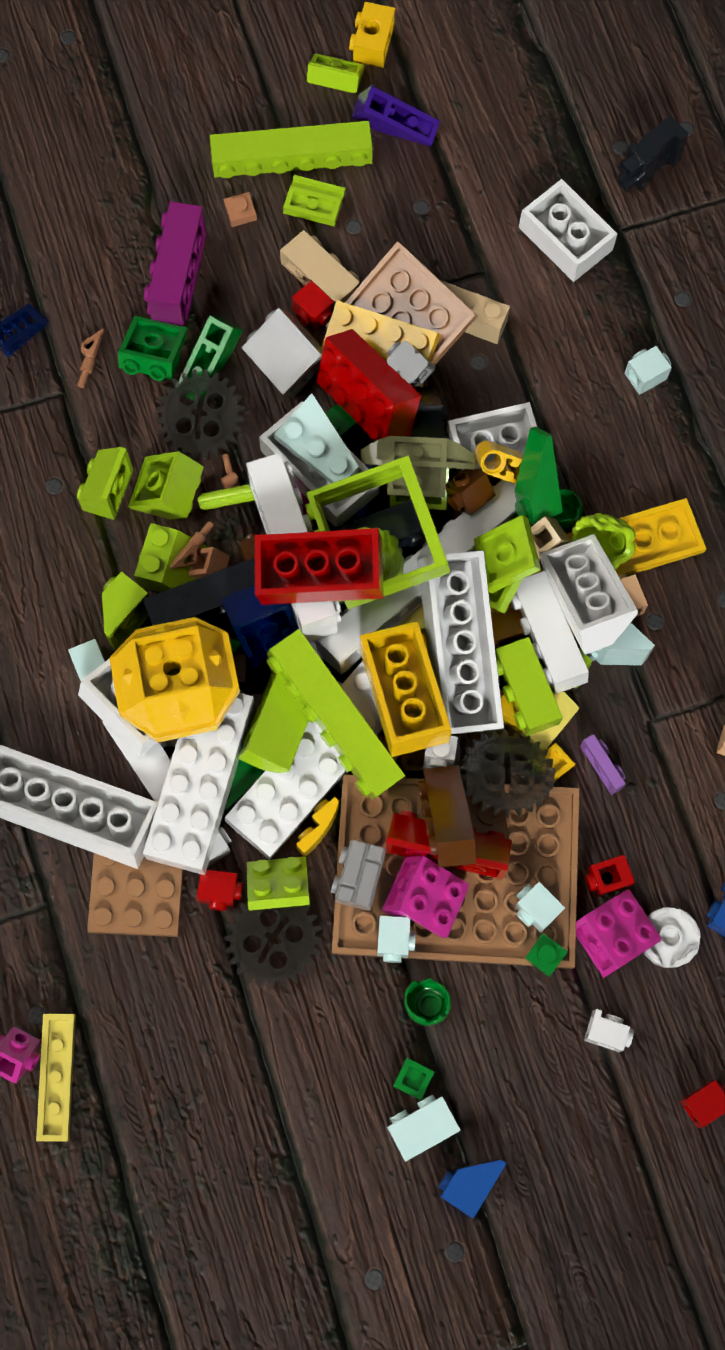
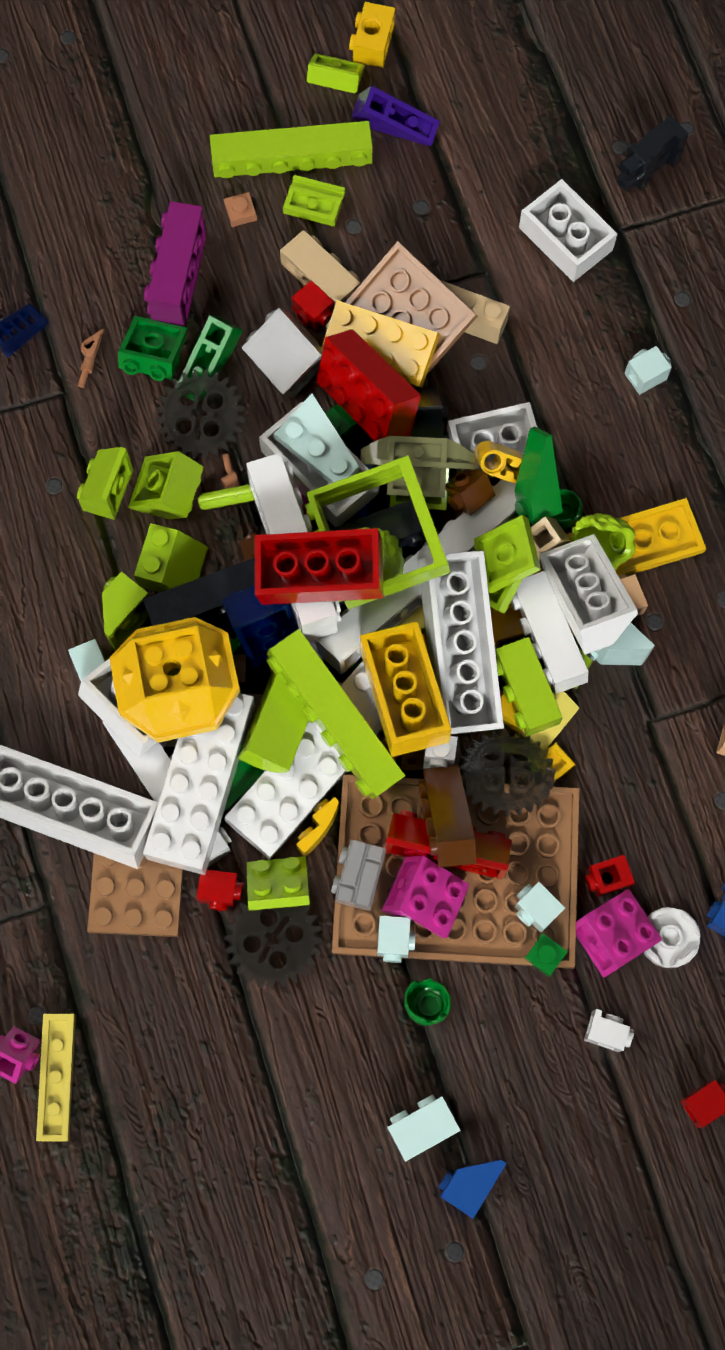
(191, 548): nougat hand -> none
(208, 562): nougat plate -> none
(409, 363): light grey brick -> none
(413, 1079): green plate -> none
(597, 754): medium lavender plate -> none

